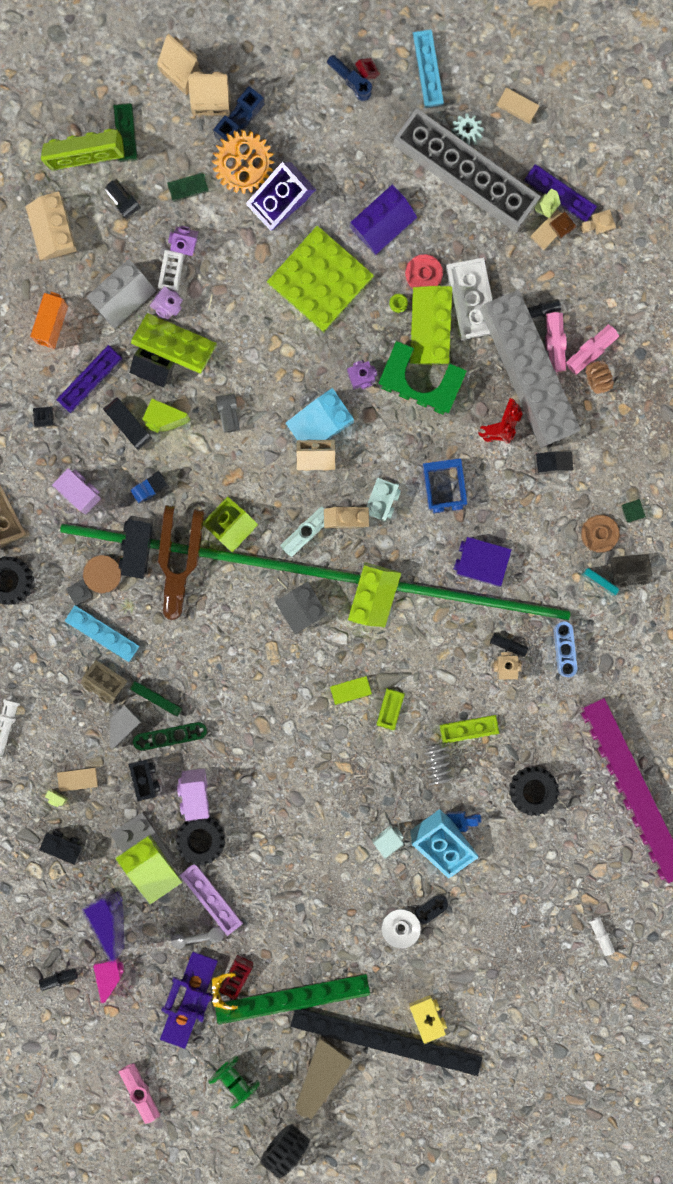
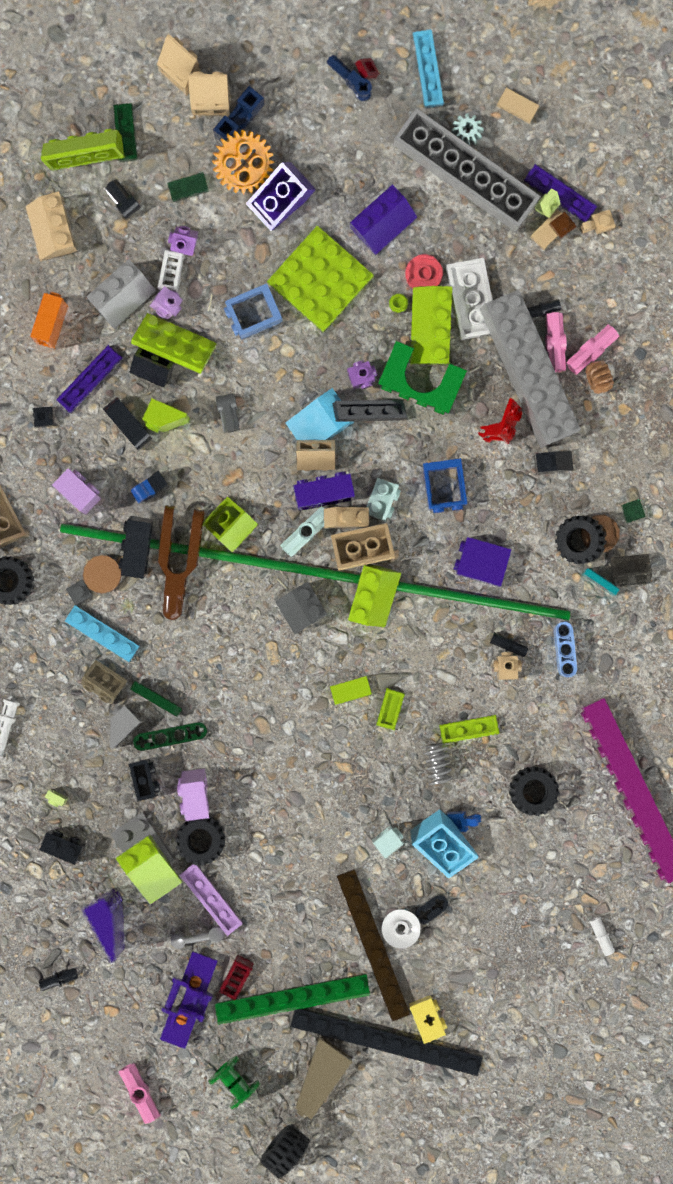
(77, 779): tan tile -> none
(107, 976): dark pink slope -> none
(217, 1000): yellow cap -> none
(274, 320): none -> medium blue window
(324, 491): none -> dark purple brick
(362, 546): none -> tan slope
(369, 410): none -> black plate
(373, 945): none -> dark brown plate
(564, 539): none -> black tyre

